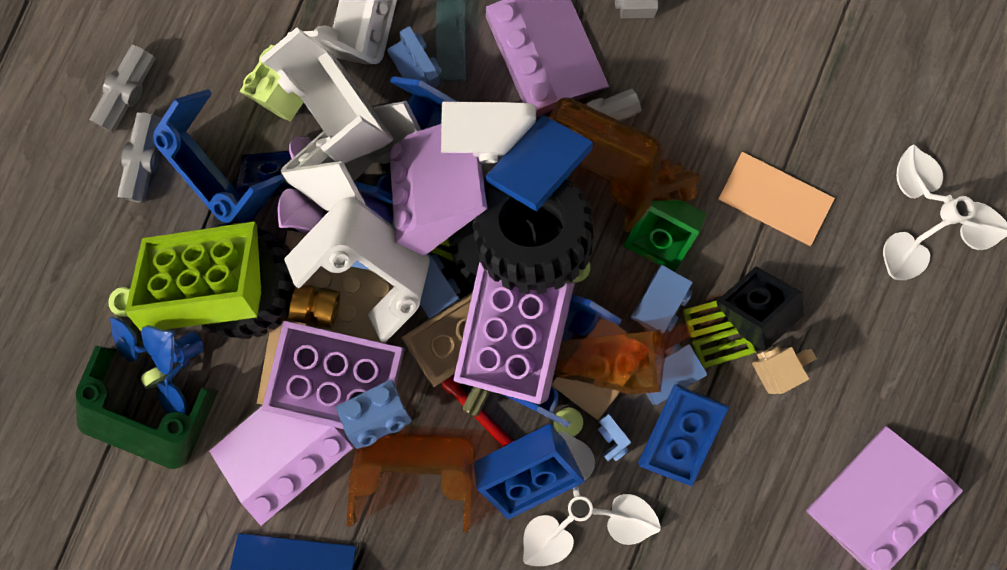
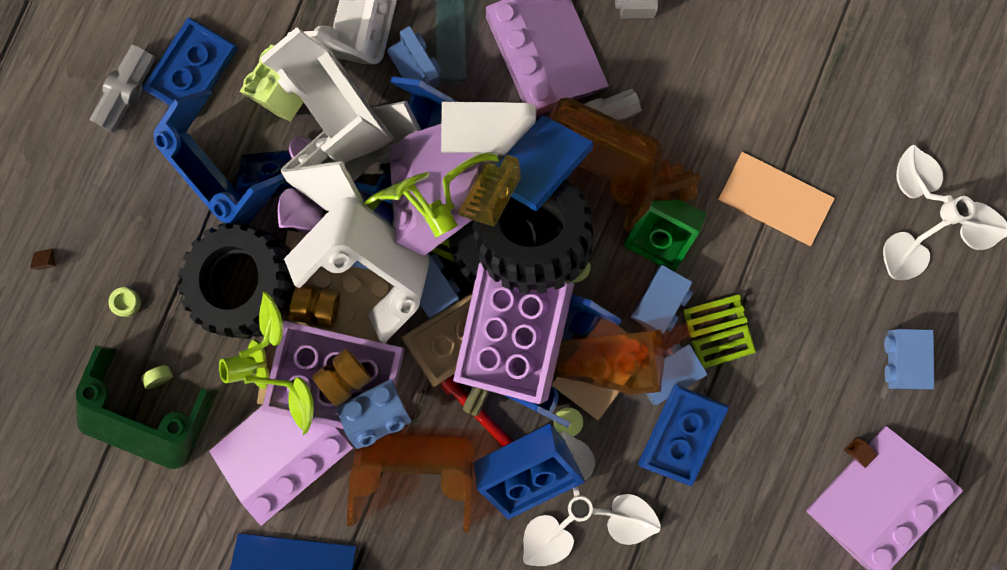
(43, 260): none -> reddish brown piece
(139, 159): light grey piece -> none
(164, 352): blue plant -> none
(190, 63): none -> blue tile
(196, 278): lime slope -> none
(252, 365): none -> lime plant
(341, 378): none -> pearl gold wheel
(436, 214): none -> lime plant
(491, 191): none -> clear yellow panel
(610, 432): light blue bracket -> none
(762, 307): black slope -> none
(782, 368): tan brick -> none
(861, 452): none -> reddish brown piece
(910, 359): none -> medium blue brick

